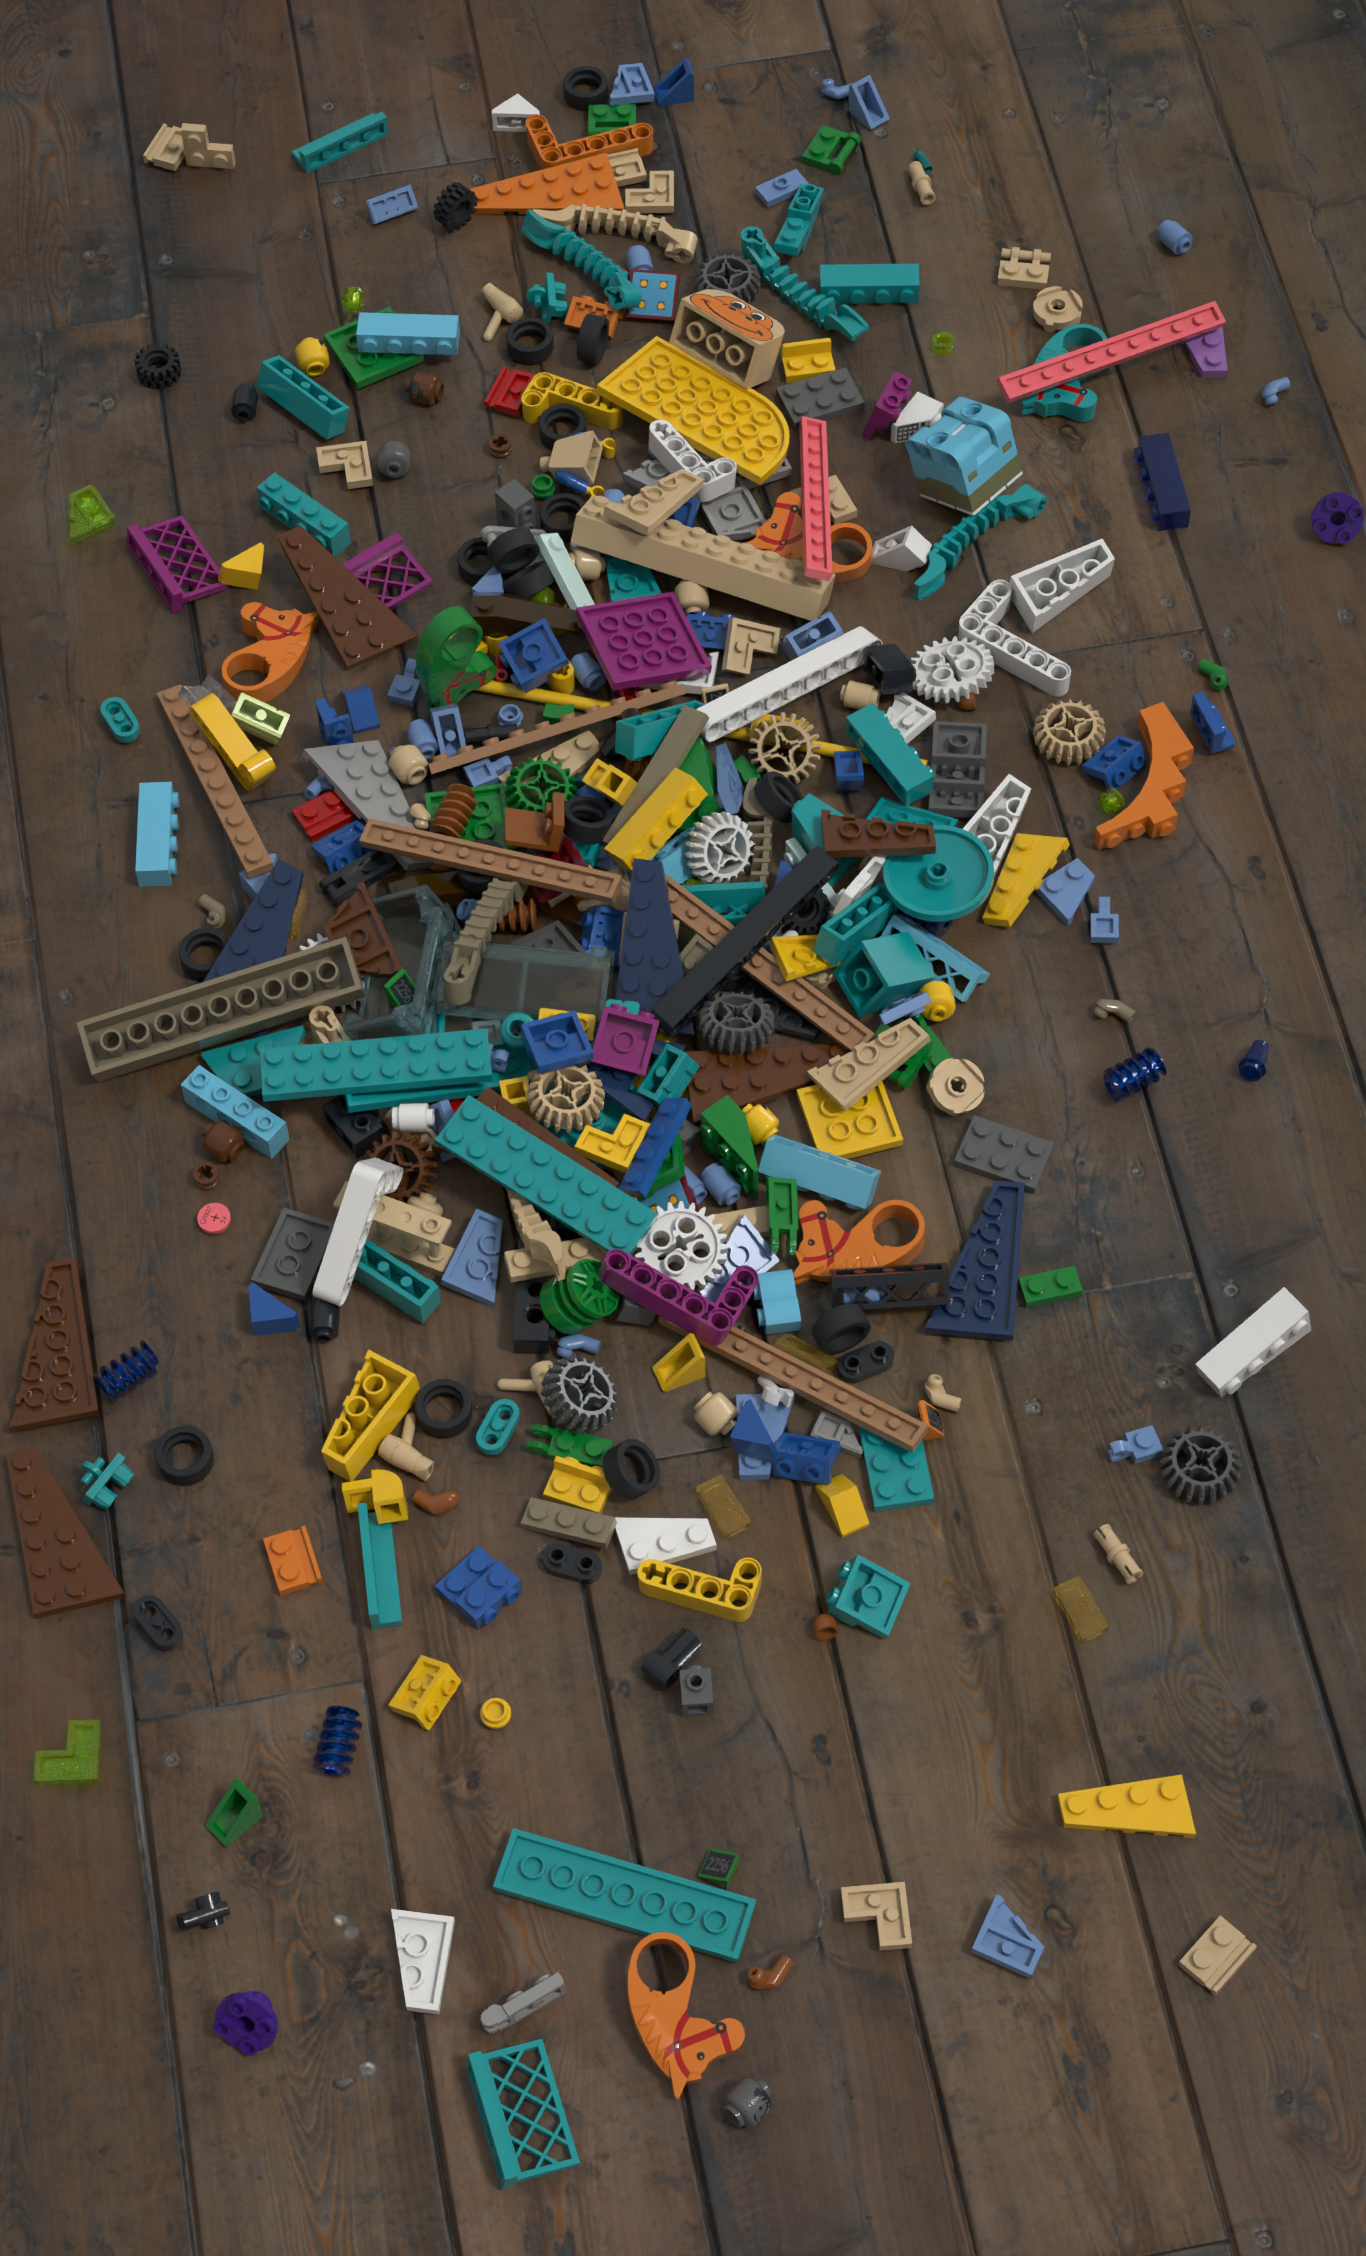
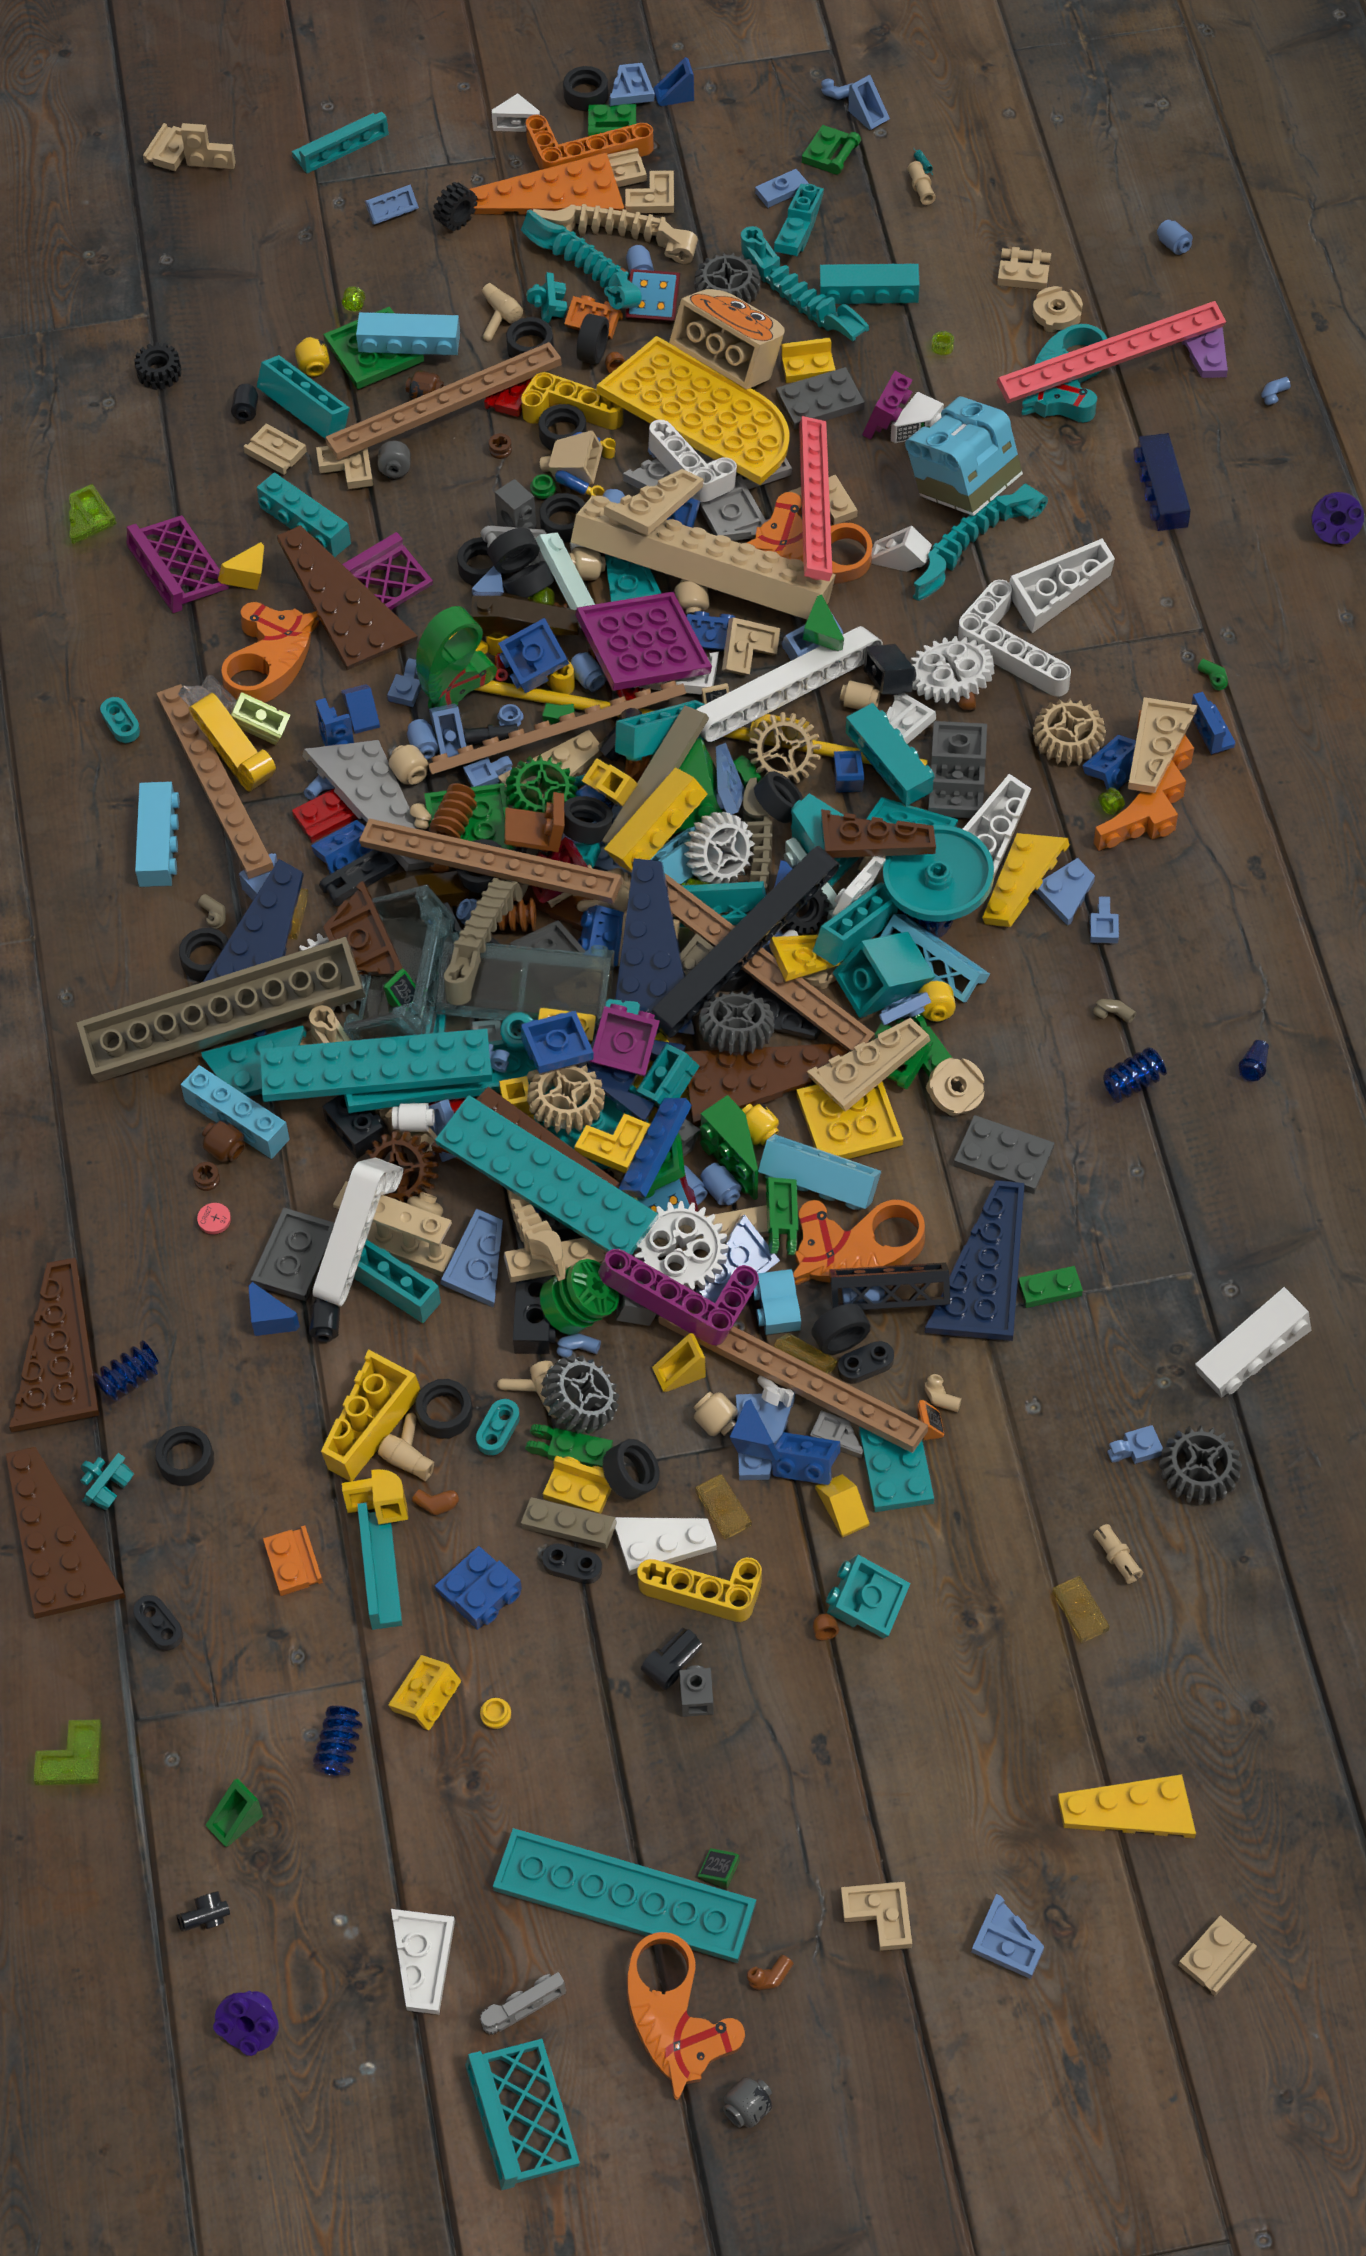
(275, 448): none -> tan plate
(443, 401): none -> medium nougat plate
(613, 361): none -> dark orange hinge
(822, 627): none -> green slope
(1158, 738): none -> tan wing

